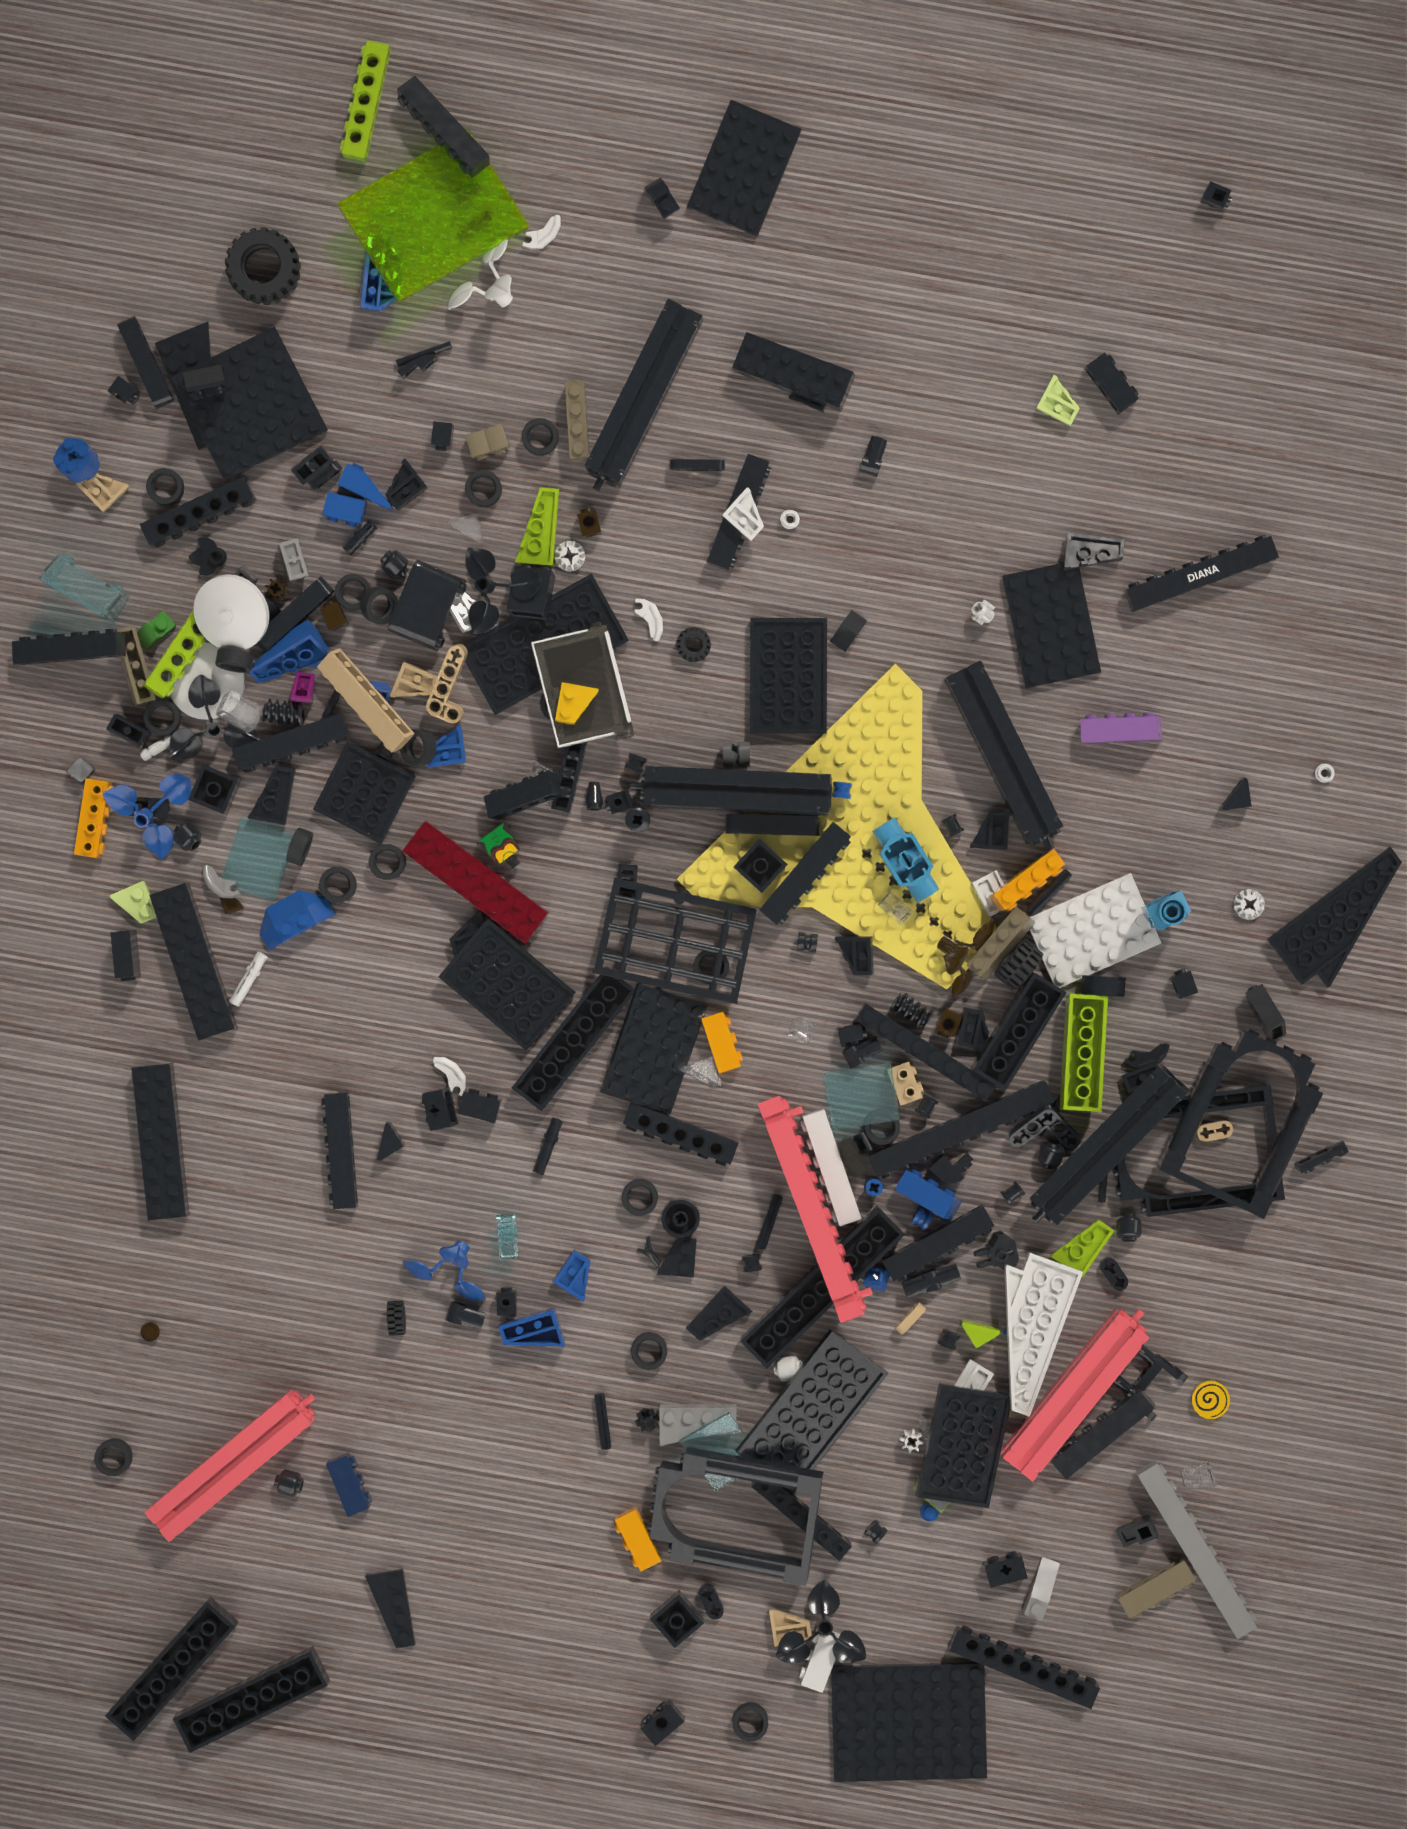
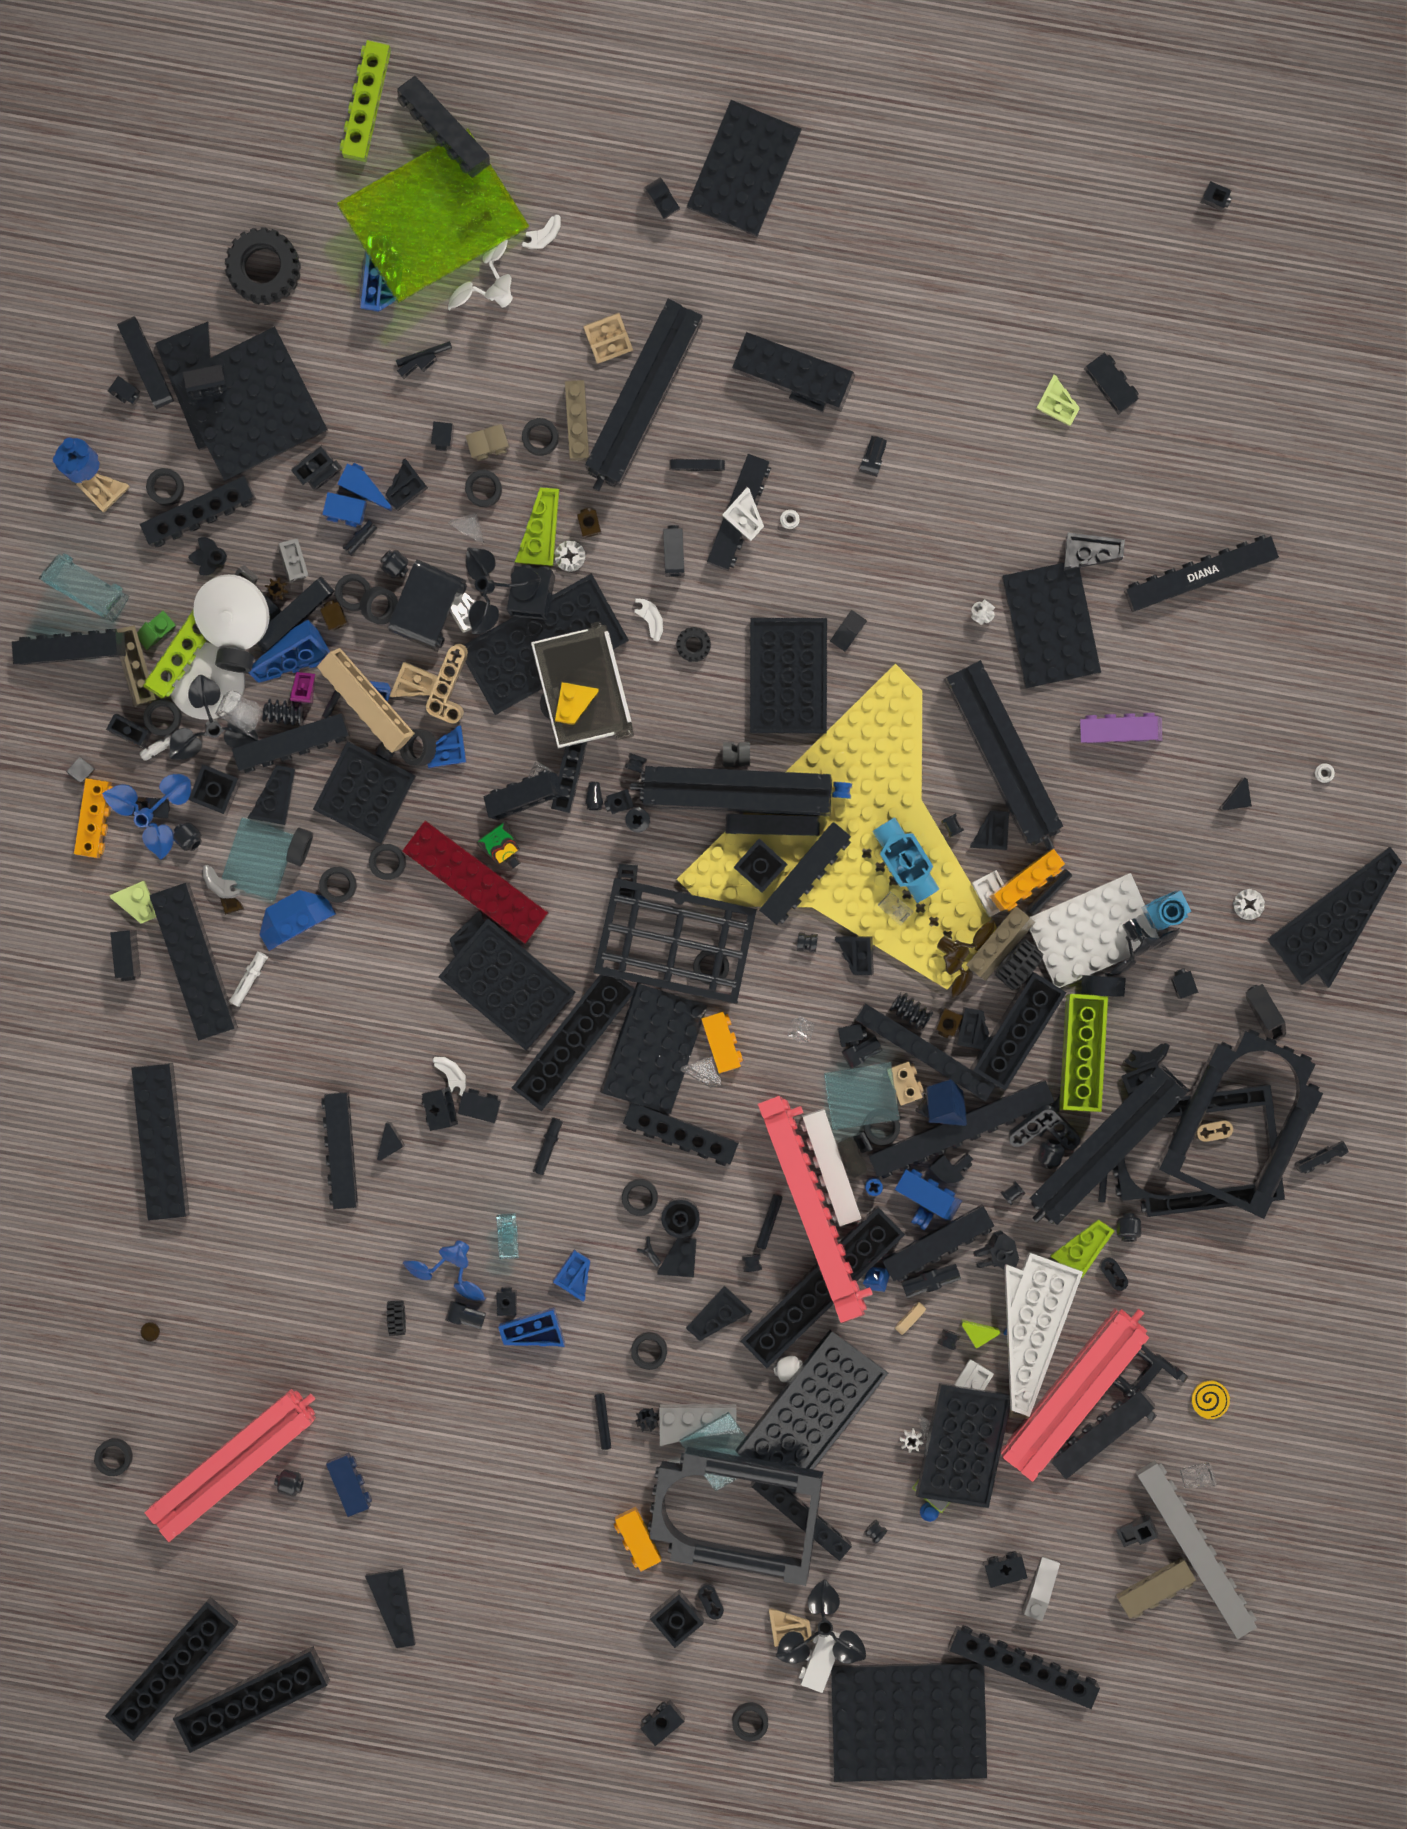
(608, 338): none -> tan slope
(674, 551): none -> black slope
(946, 1103): none -> dark blue slope
(1136, 933): none -> black plant

